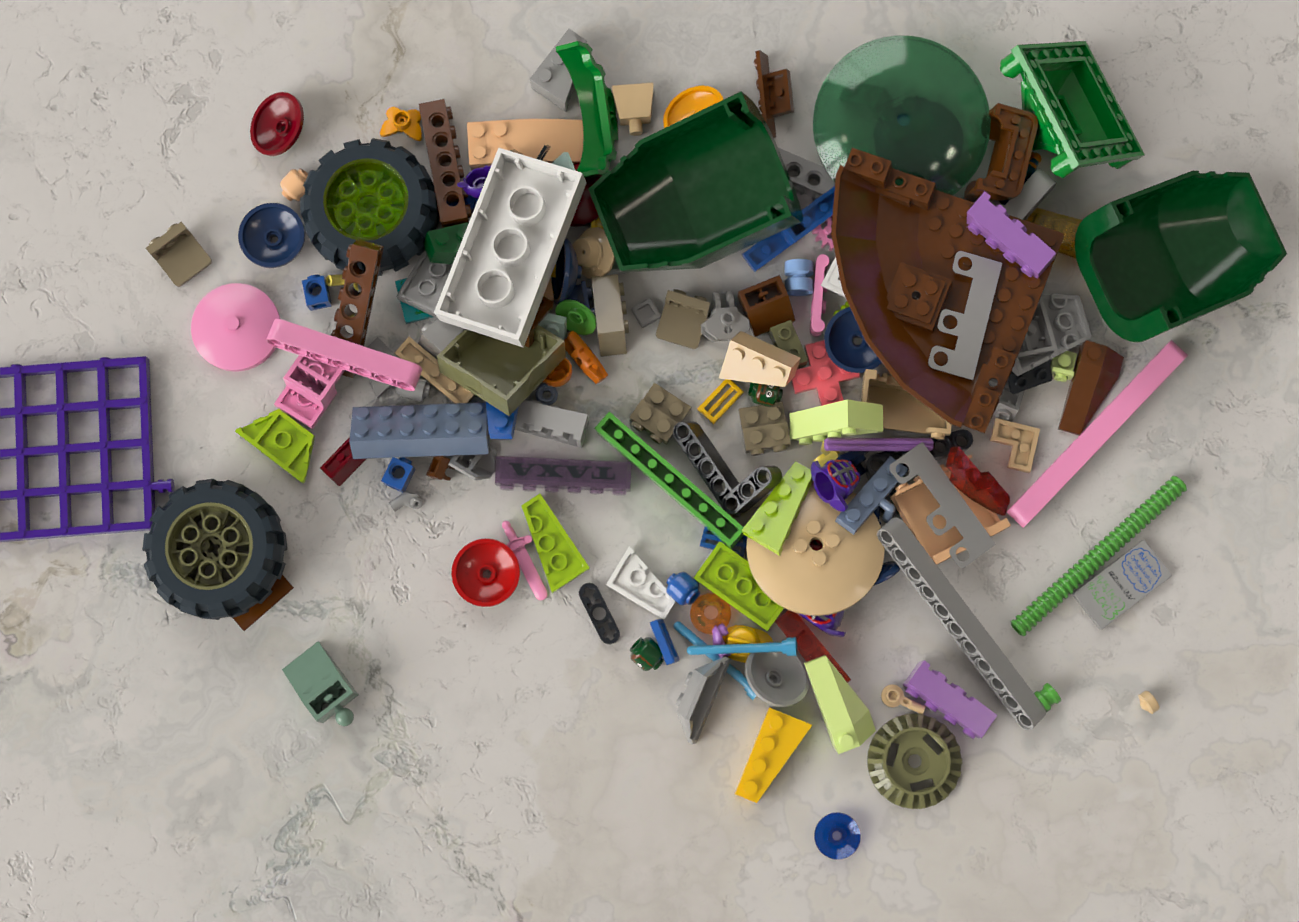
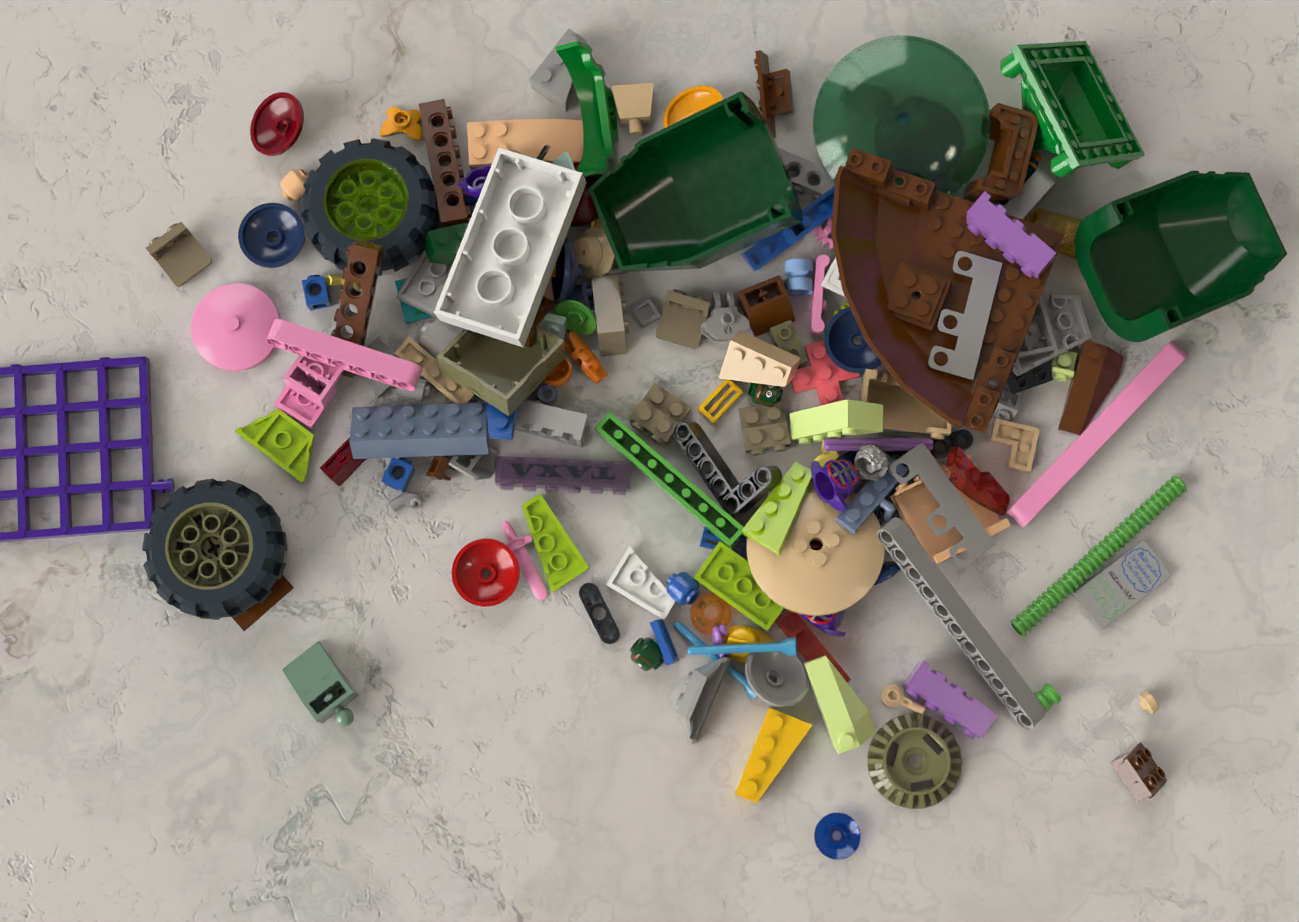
(872, 462): none -> light grey piece
(1140, 772): none -> reddish brown bracket

